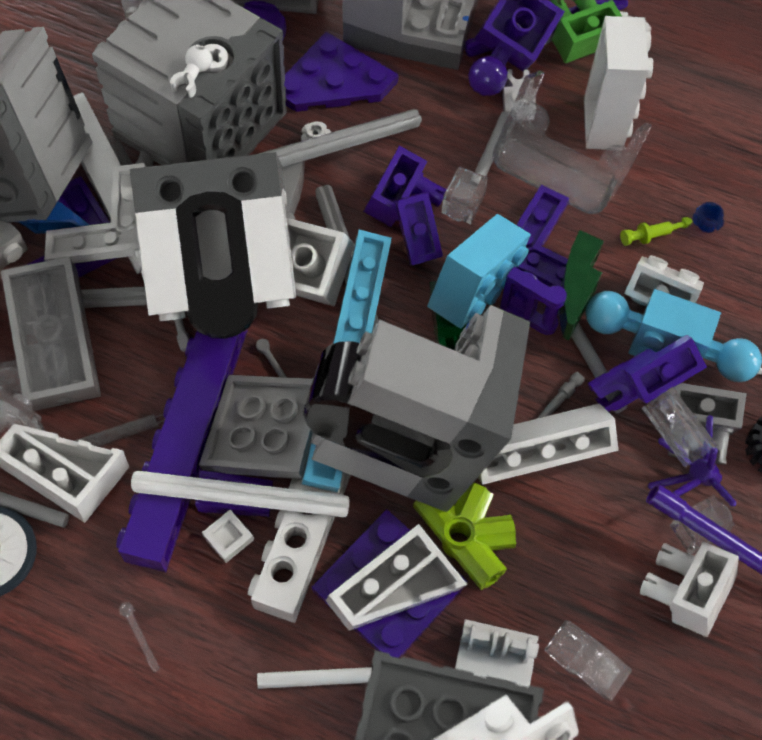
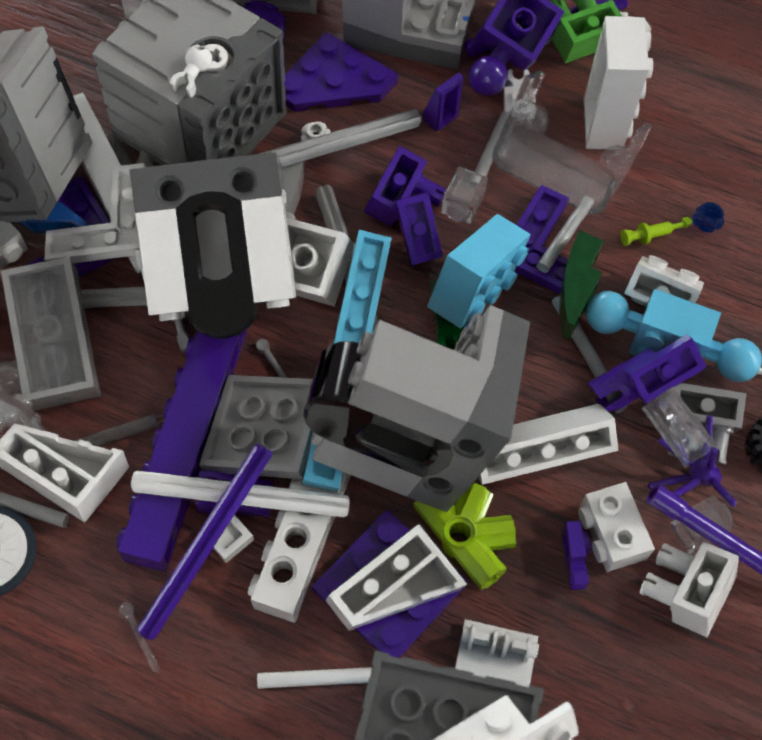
(204, 542): none -> dark purple axle
(444, 103): none -> dark purple slope
(522, 296): dark purple plate -> none
(565, 234): none -> light grey bar
(565, 392): light grey piece -> none
(576, 546): none -> dark purple plate
(588, 659): clear slope -> none
(615, 527): none -> white brick

